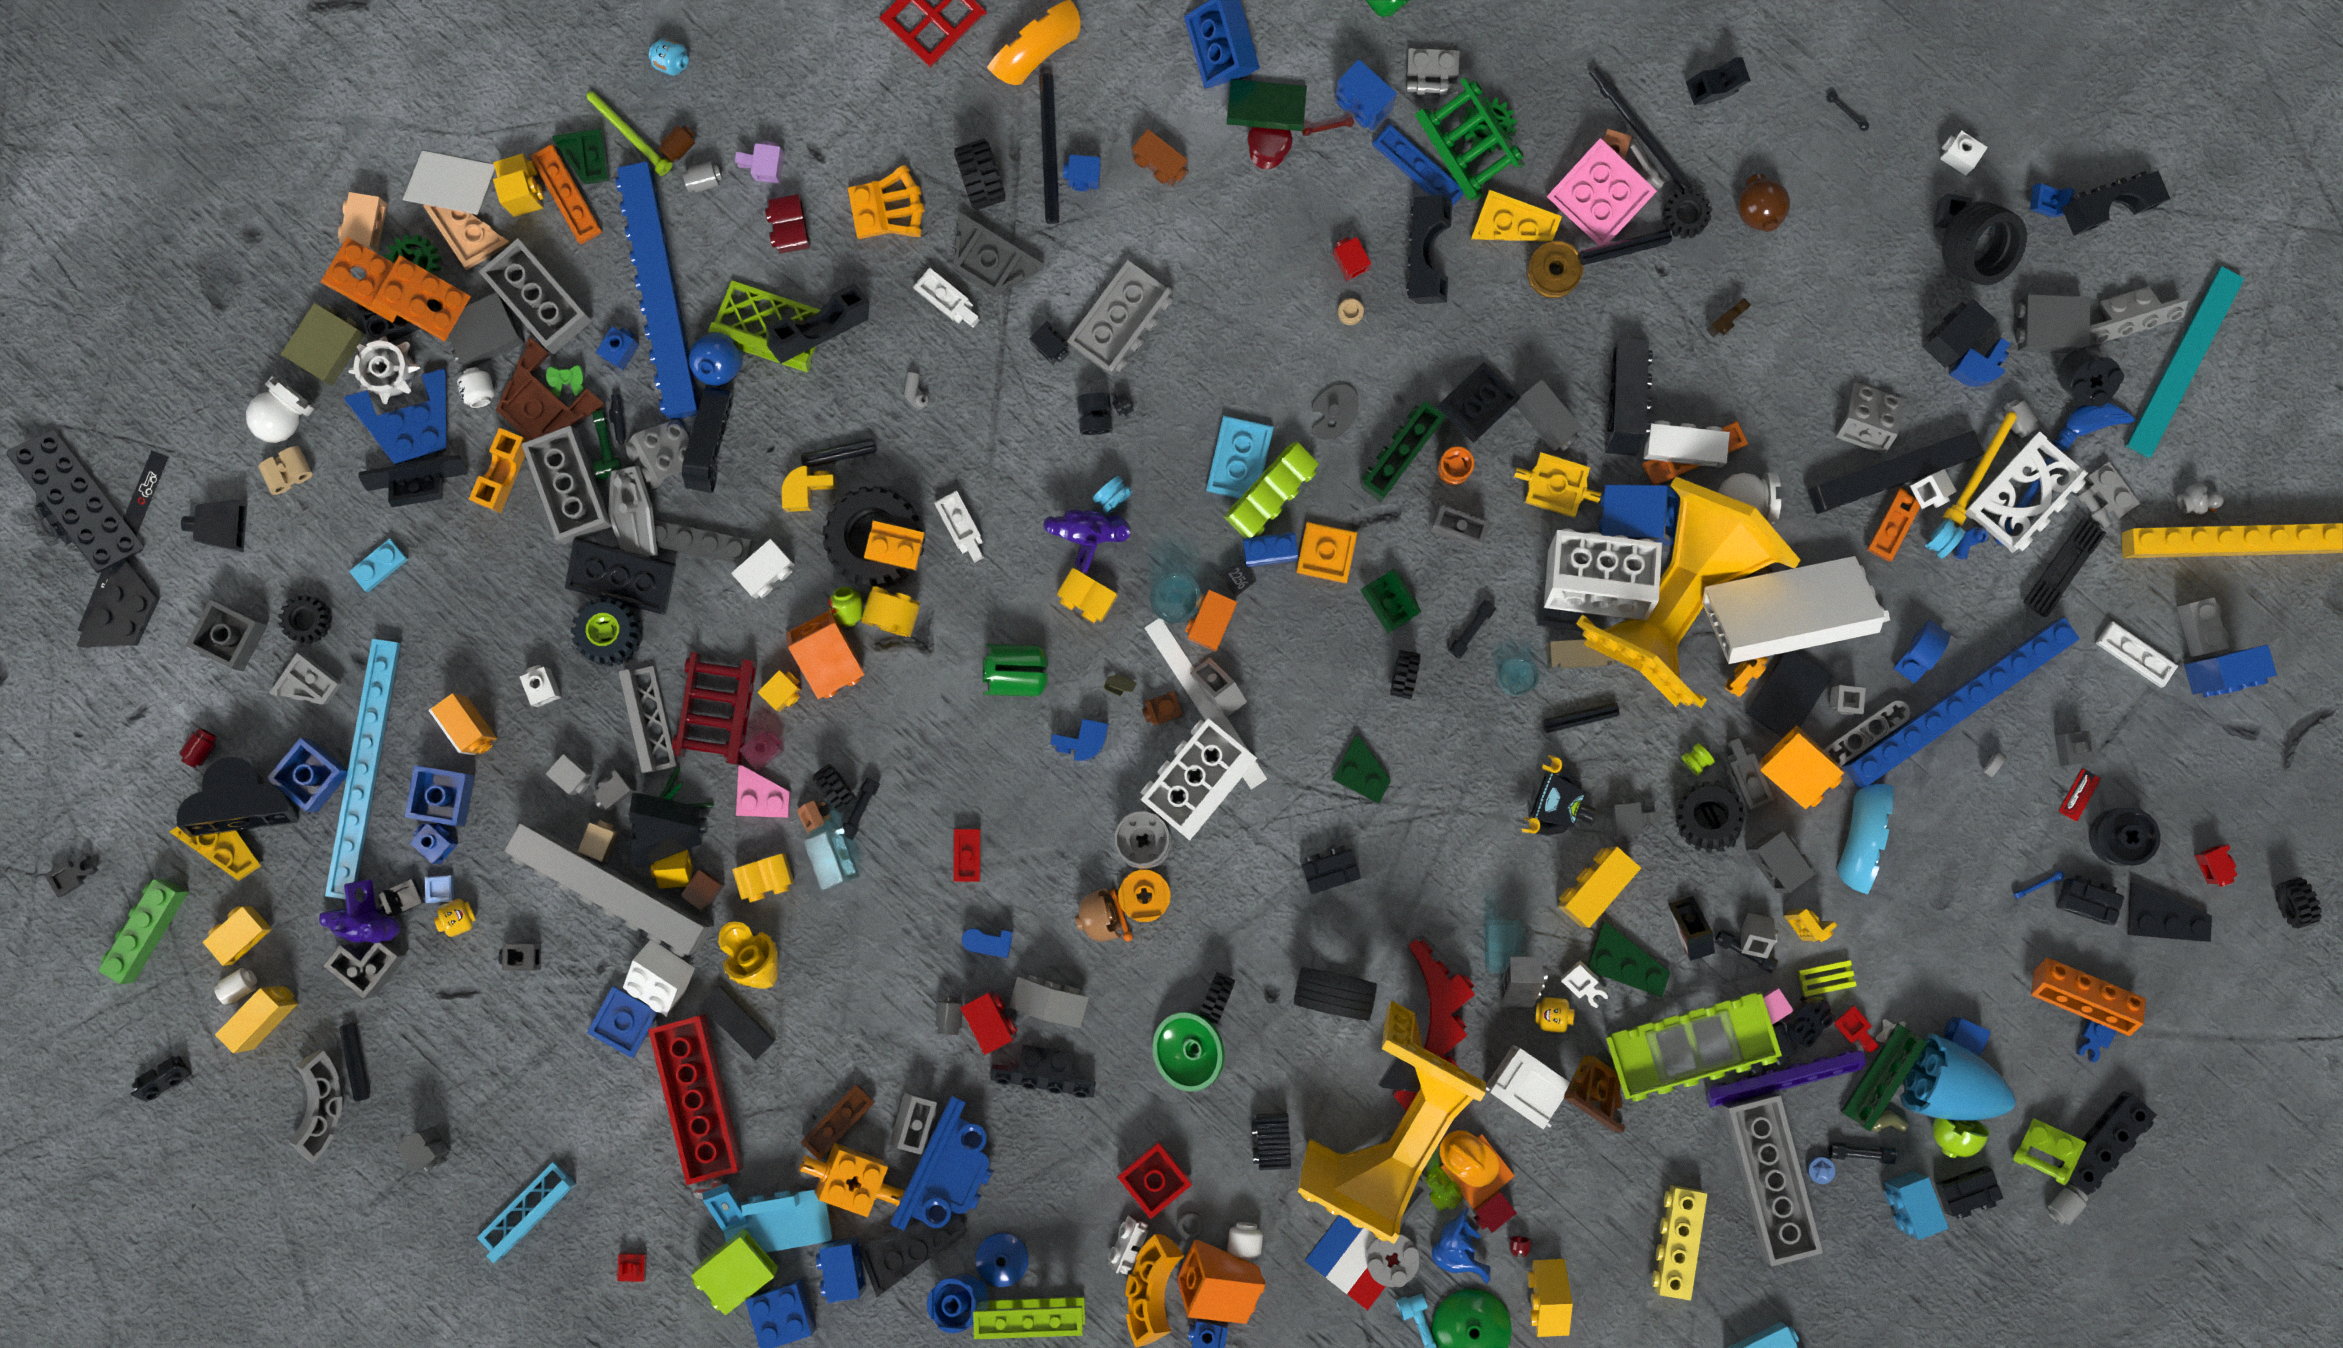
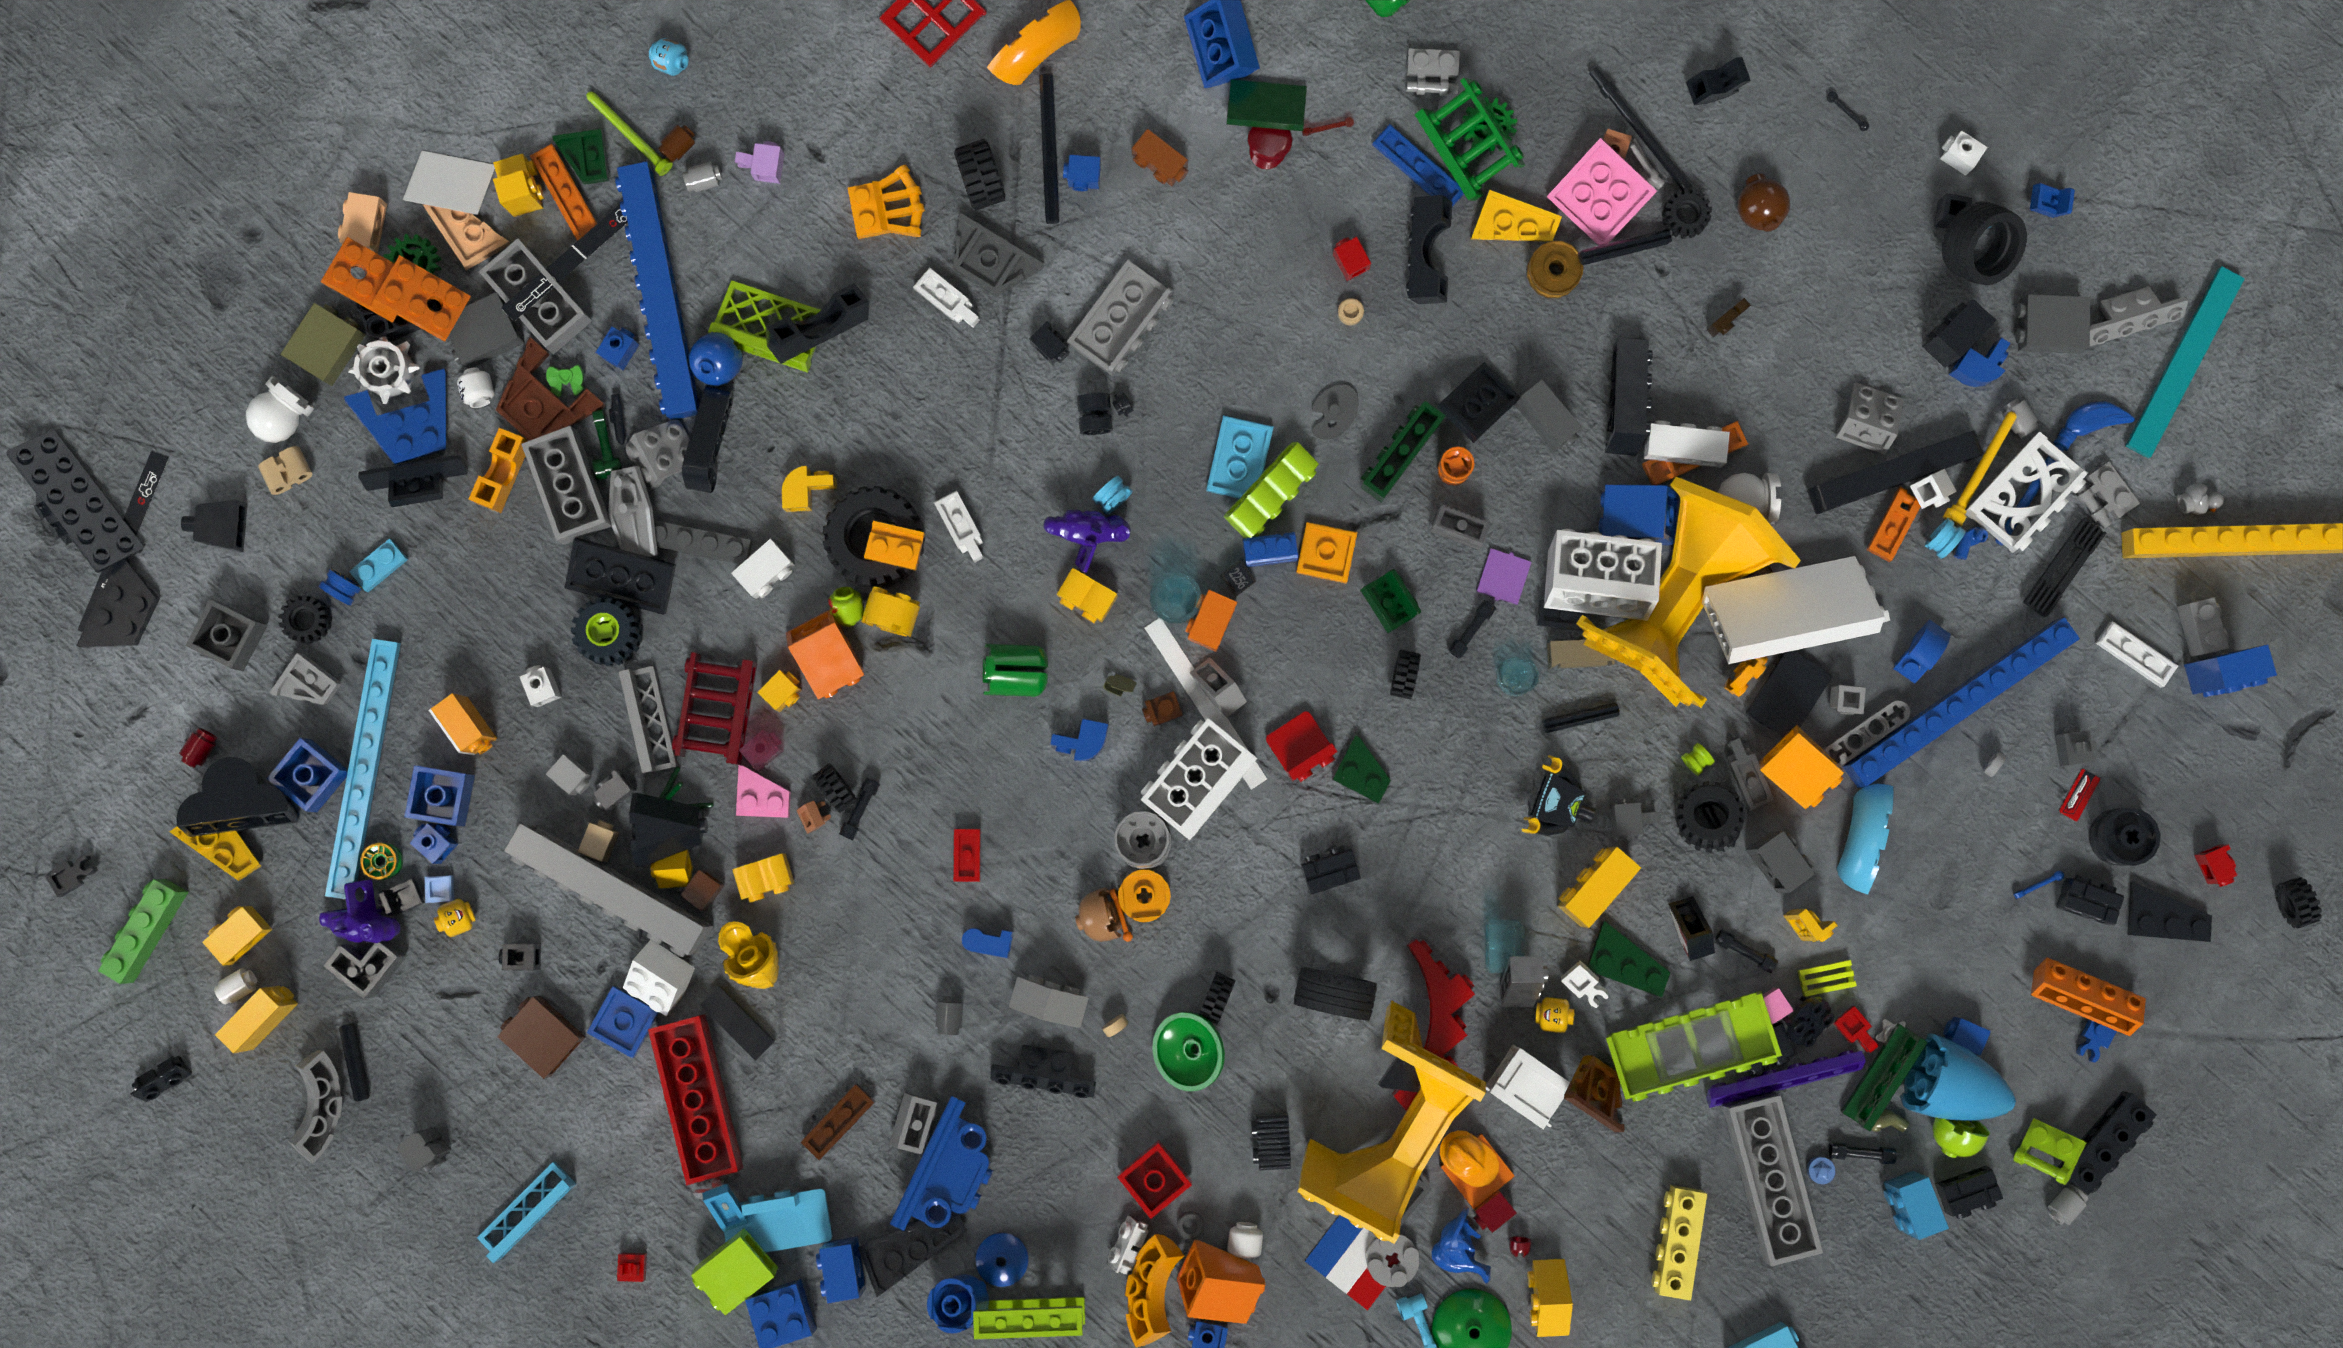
(340, 587): none -> blue wheel
(370, 861): none -> green wheel
(540, 1036): none -> reddish brown brick
(565, 263): none -> black sticker
(788, 224): dark red brick -> none
(831, 858): clear light blue brick -> none
(838, 452): black axle -> none
(843, 1165): light orange brick -> none
(913, 393): light grey arm -> none
(989, 1022): red brick -> none
(1115, 1025): none -> tan tile
(1301, 746): none -> red bracket
(1365, 95): blue brick -> none
(1444, 1192): clear neon green plate -> none
(1504, 576): none -> medium lavender piece
(1557, 485): yellow plate -> none
(1758, 935): light grey brick -> none
(2090, 376): black brick -> none
(2138, 195): black arch -> none

